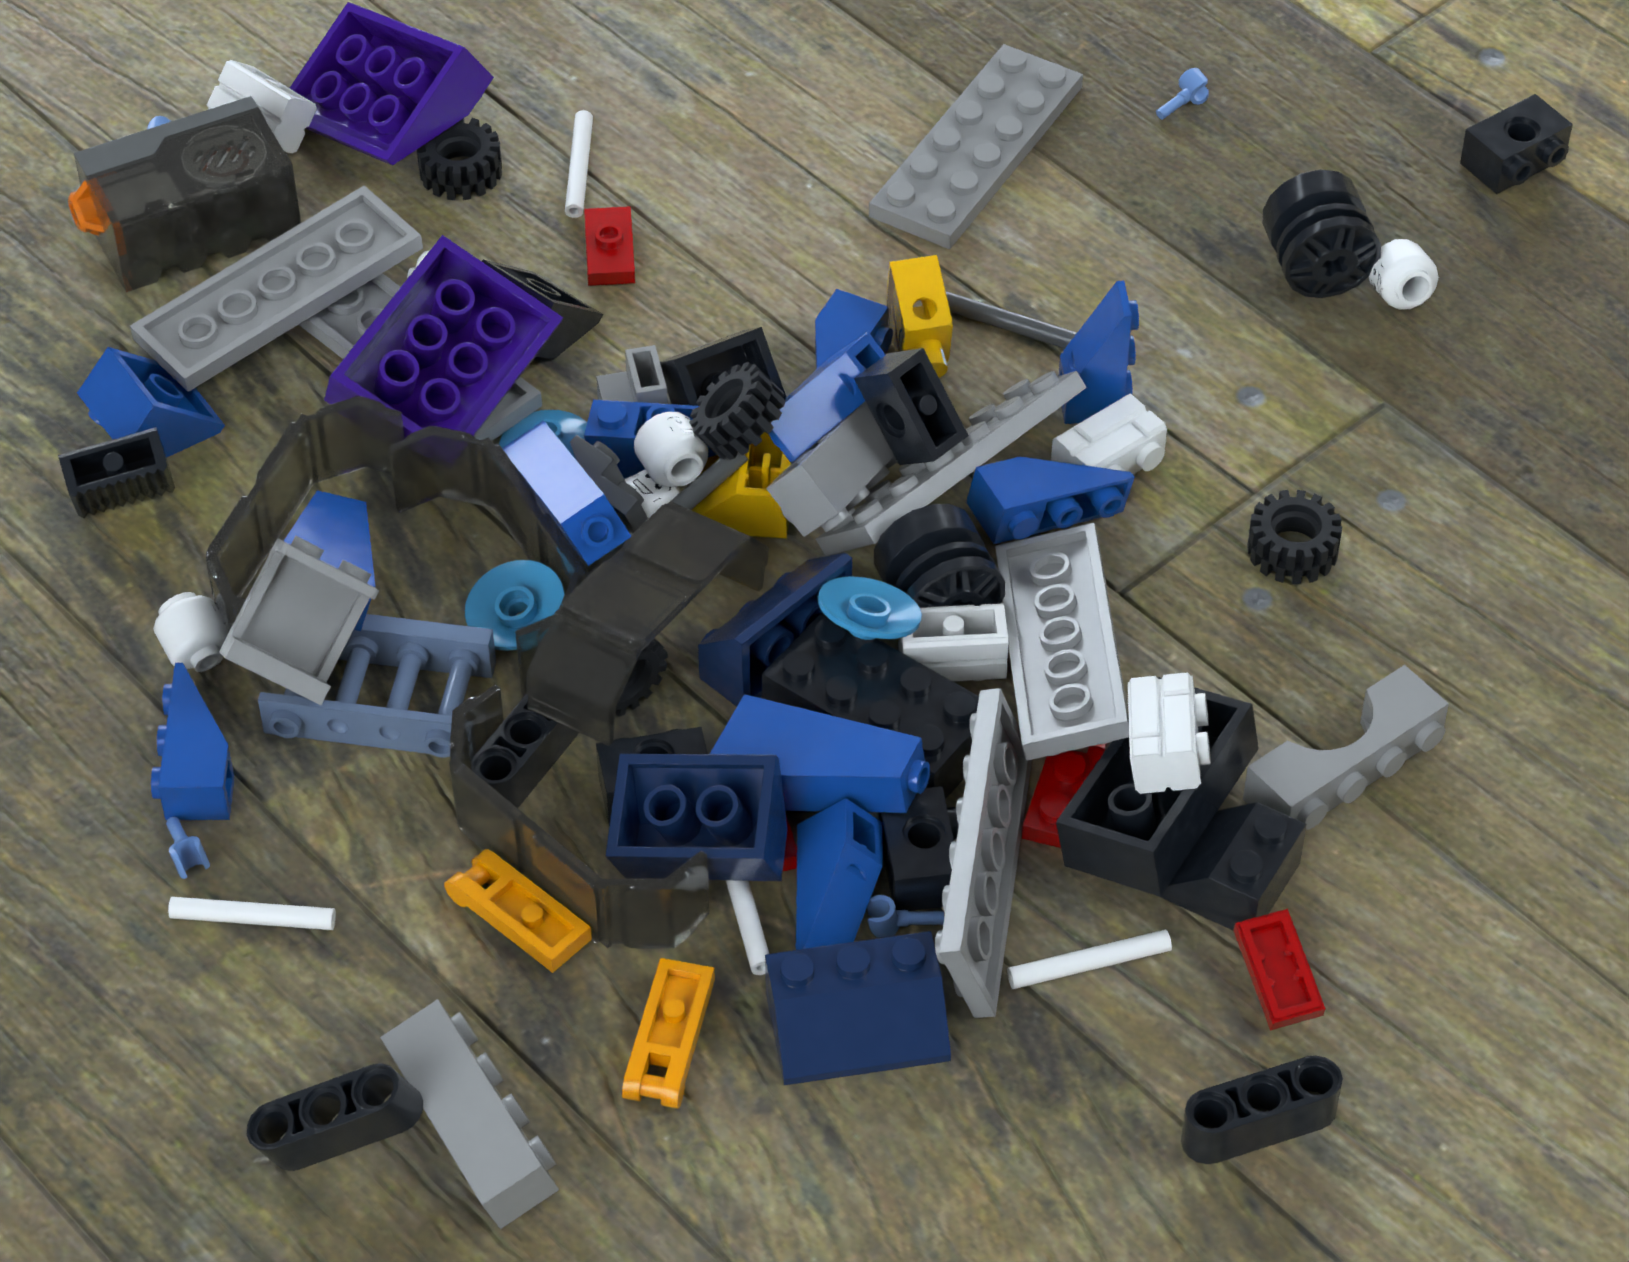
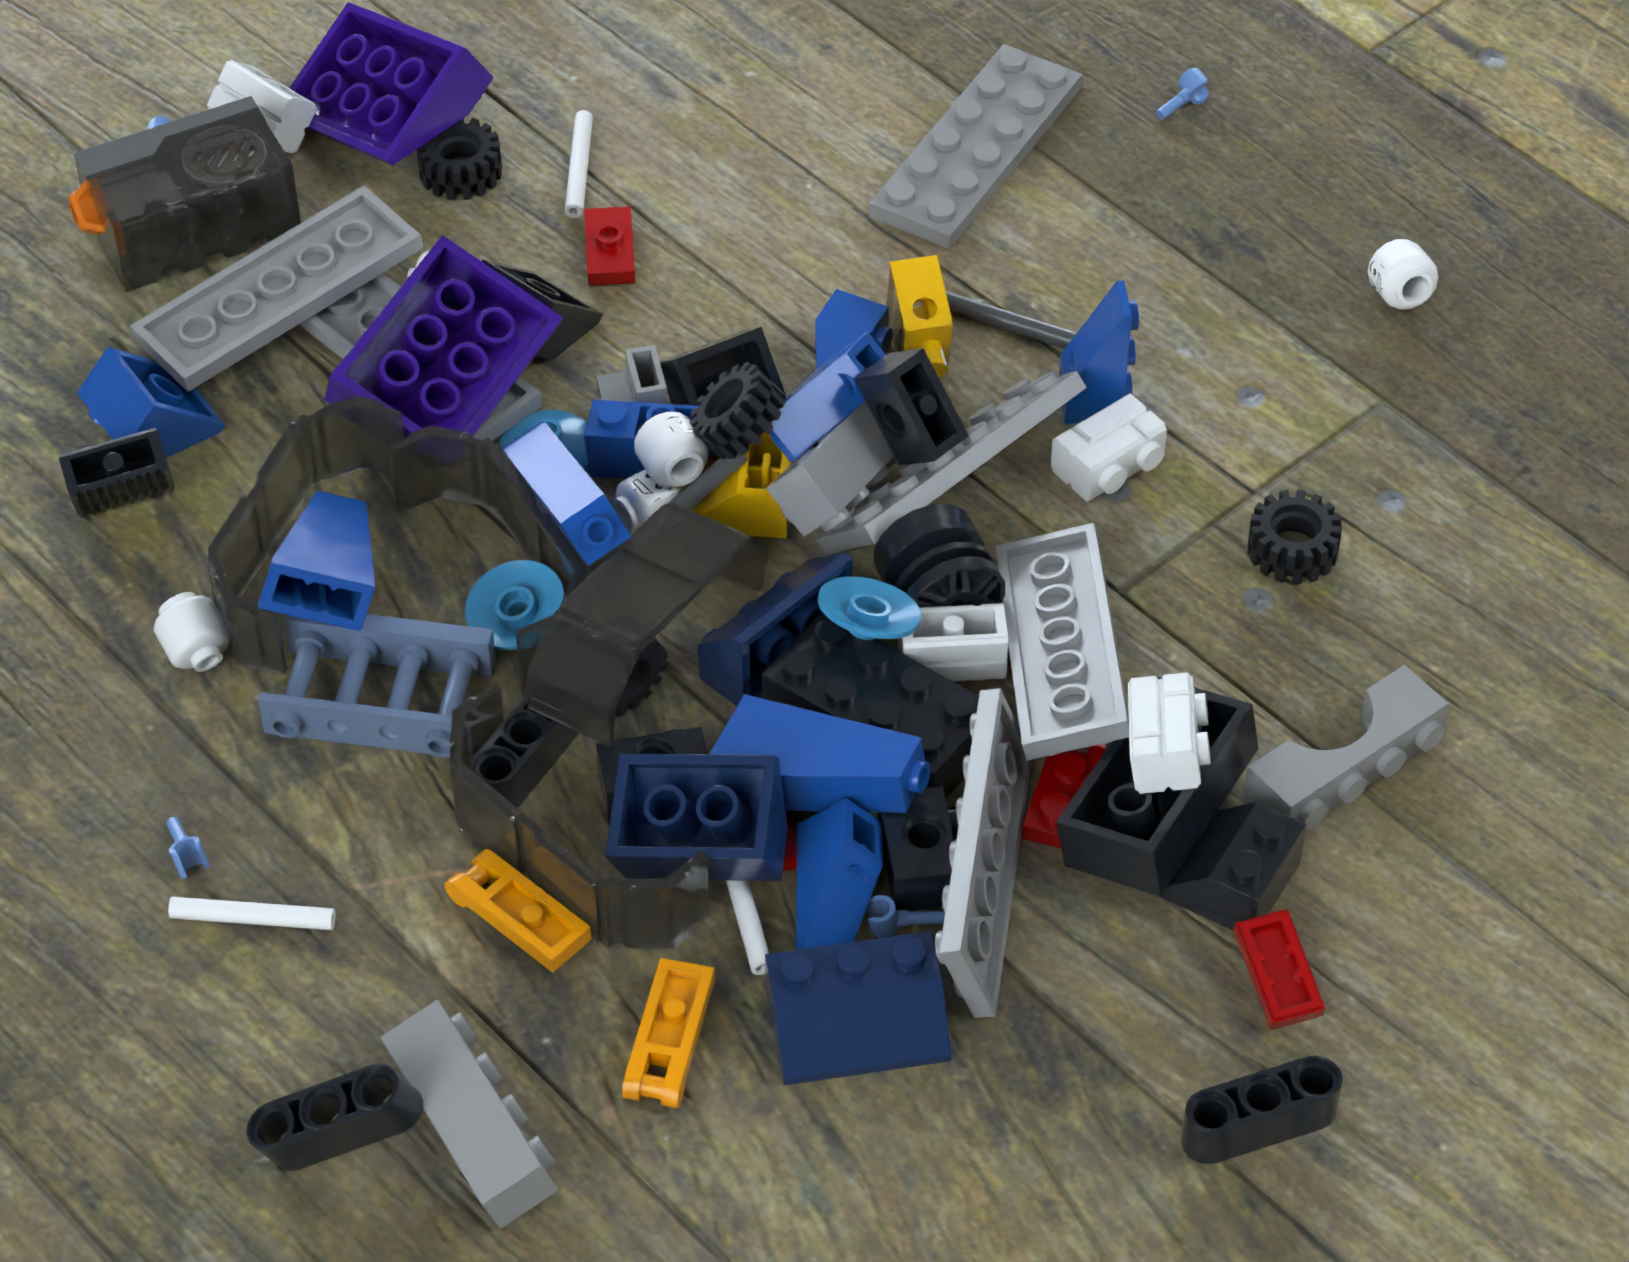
(196, 759): blue slope -> none
(298, 618): light grey panel -> none
(602, 468): dark grey slope -> none
(1040, 495): blue slope -> none
(1089, 959): white piece -> none
(1321, 233): black wheel -> none
(1516, 144): black brick -> none

